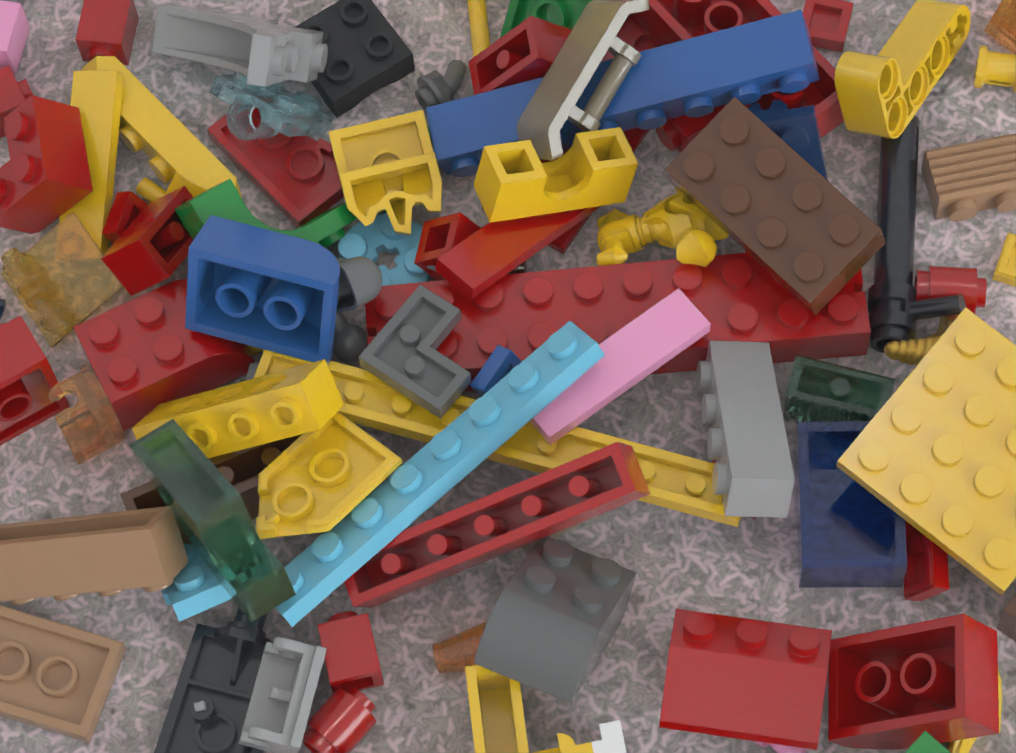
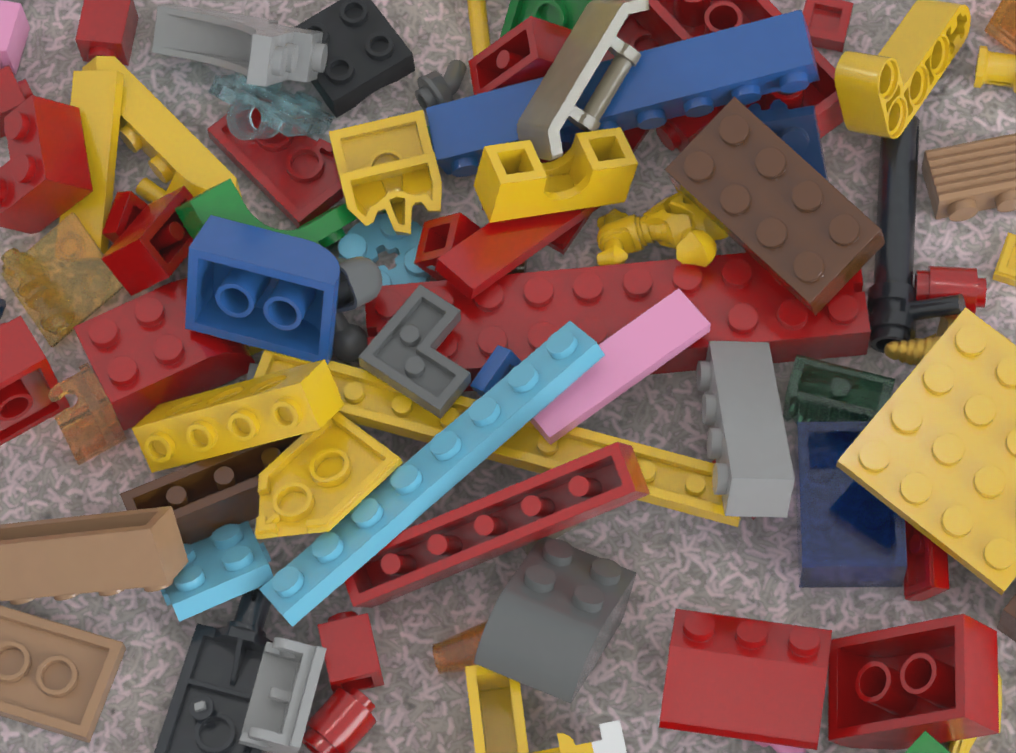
(213, 519): clear green slope -> none

